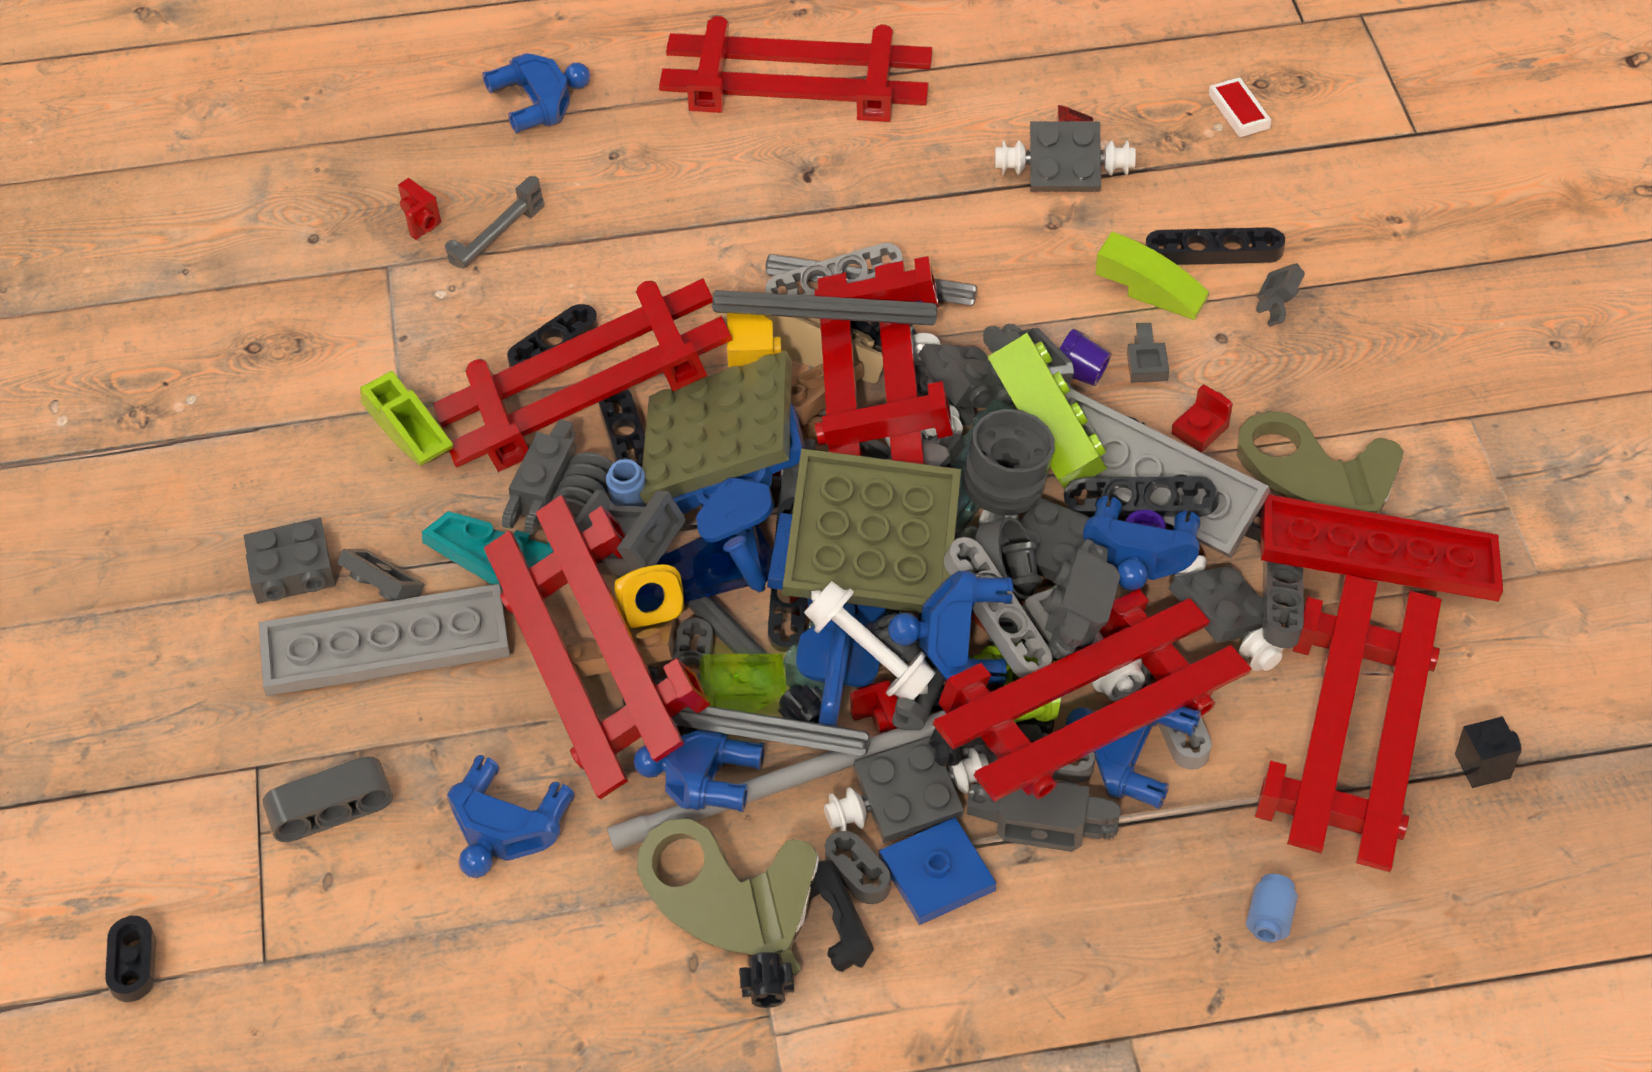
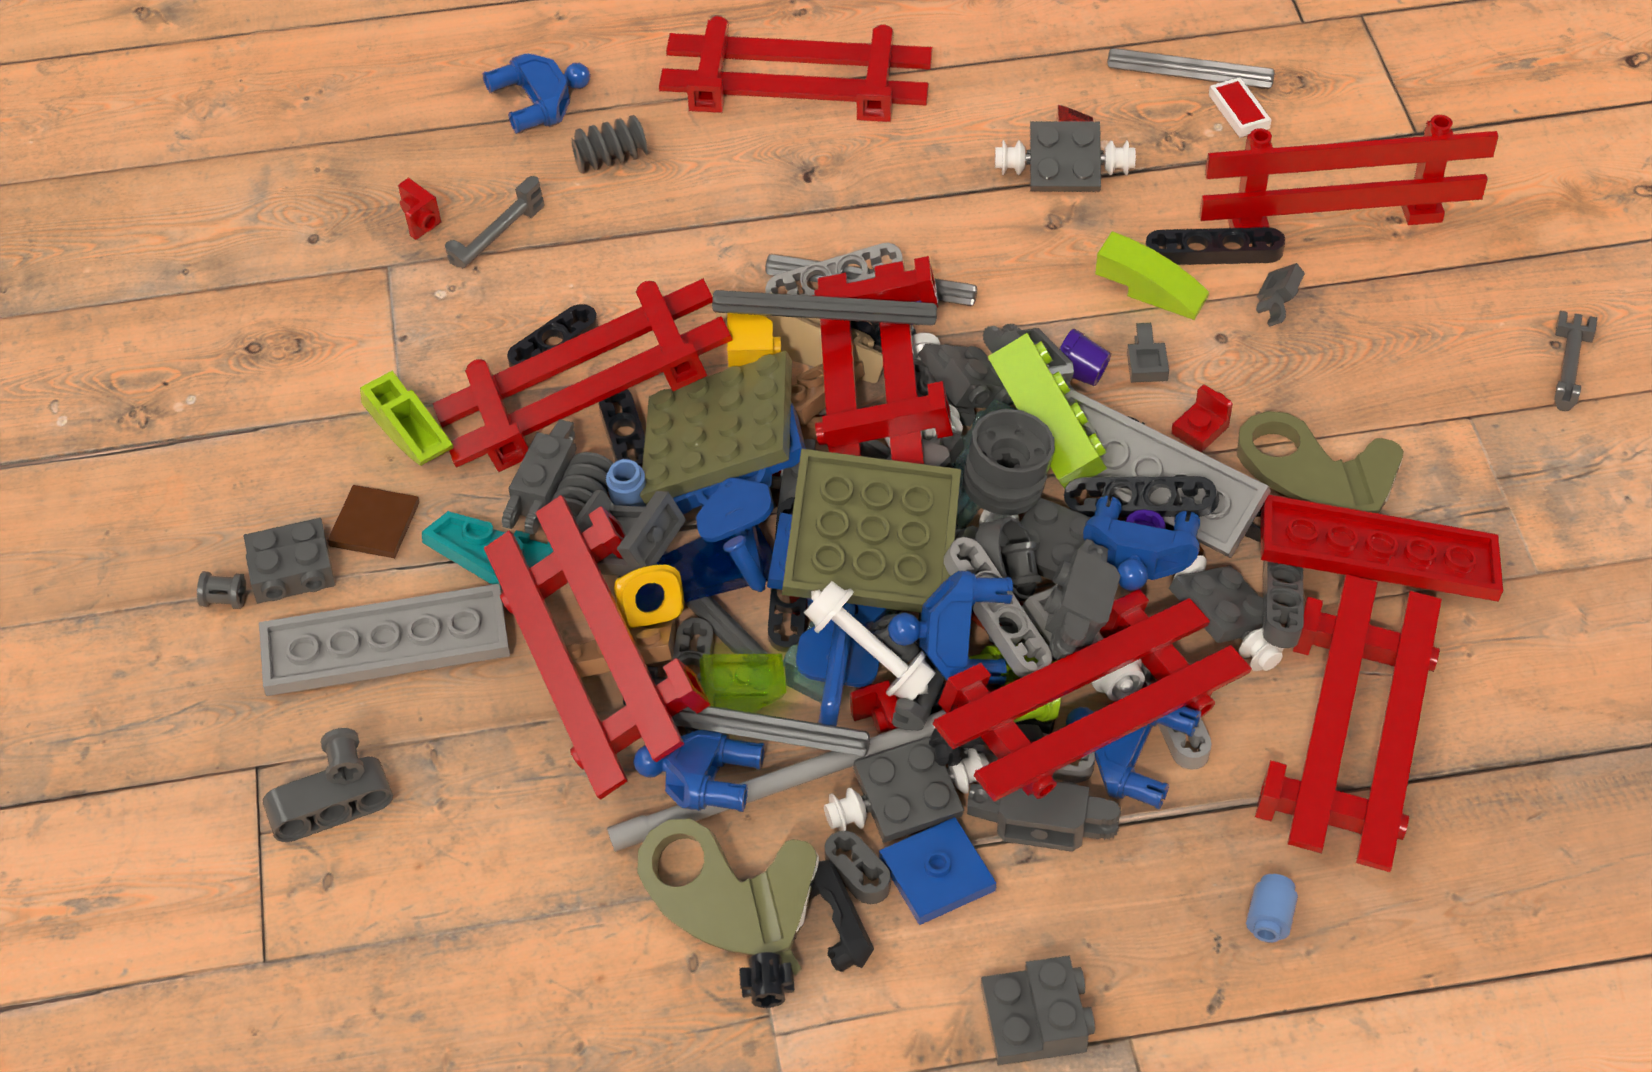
(130, 962): black plate -> none
(221, 590): none -> dark grey bush
(342, 756): none -> dark grey bush
(373, 521): none -> reddish brown piece
(374, 570): dark grey plate -> none
(498, 826): blue connector -> none
(608, 142): none -> dark grey piece
(801, 703): black gear -> none
(1037, 1011): none -> dark grey plate
(1189, 67): none -> axle
(1418, 197): none -> red fence
(1488, 751): black brick -> none
(1567, 390): none -> dark grey hinge

